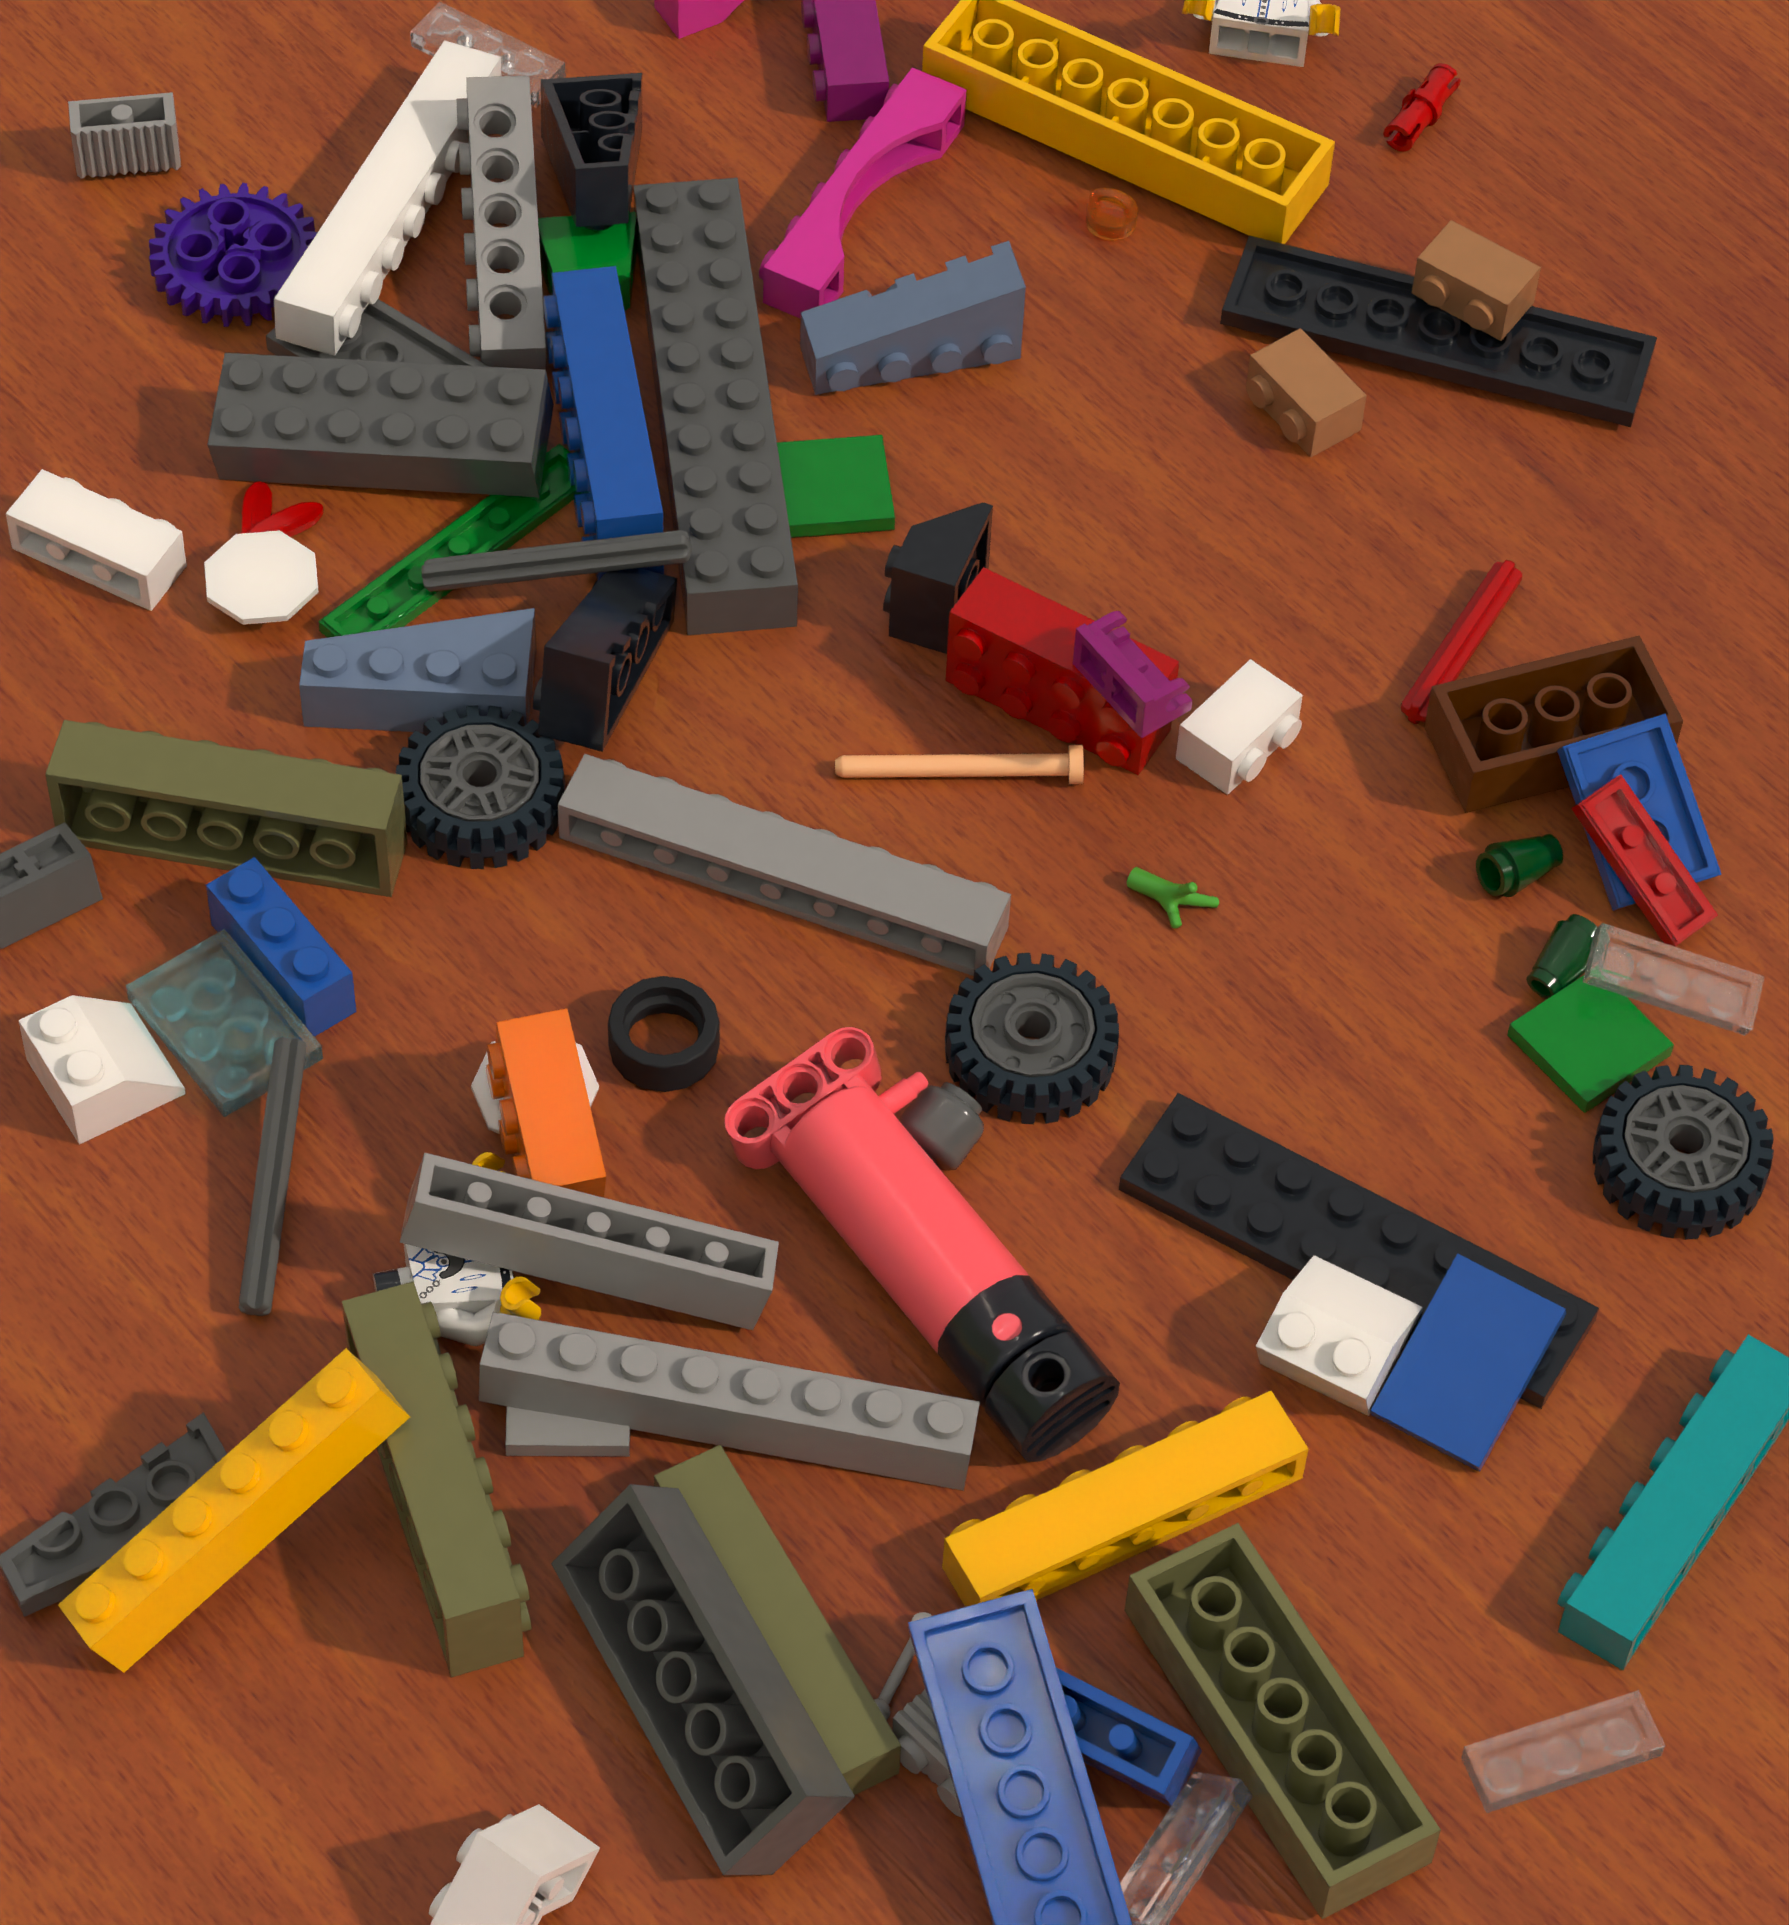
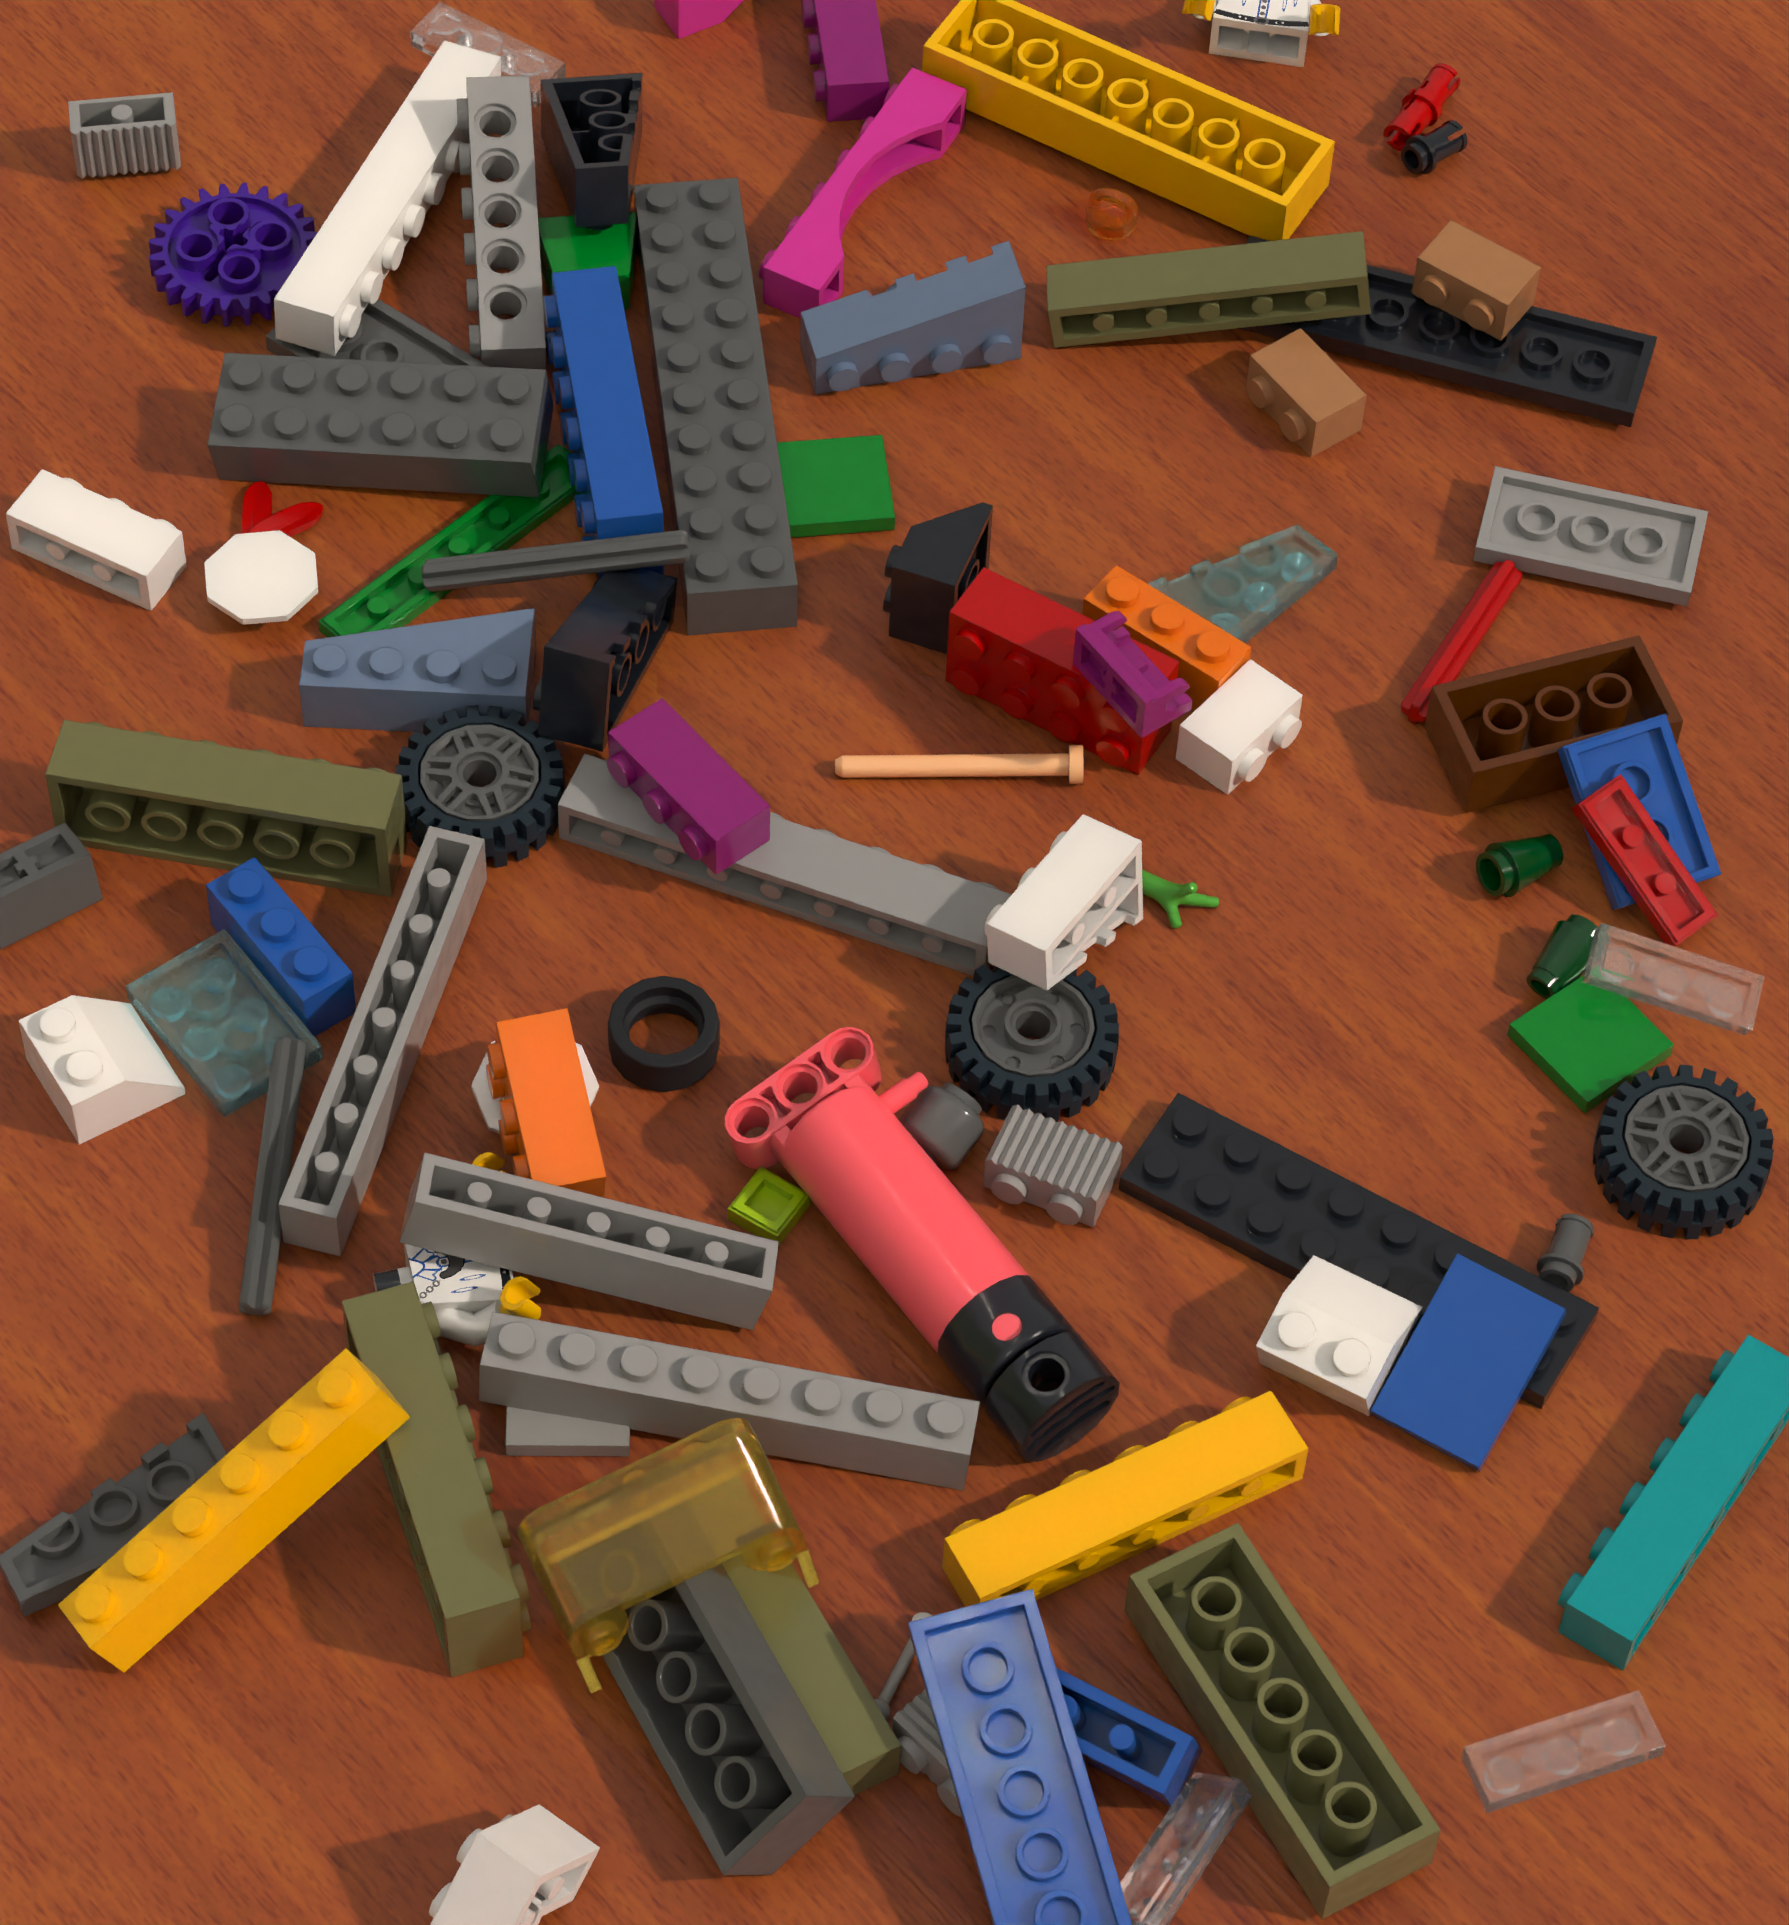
(383, 1042): none -> light grey brick
(657, 1529): none -> clear yellow windscreen
(688, 787): none -> magenta brick
(768, 1206): none -> lime tile
(1052, 1167): none -> light grey brick
(1068, 904): none -> white wedge
(1204, 650): none -> orange brick
(1208, 289): none -> olive brick
(1256, 584): none -> clear light blue wing
(1425, 151): none -> black pin
(1566, 1252): none -> dark grey pin
(1591, 536): none -> light grey plate

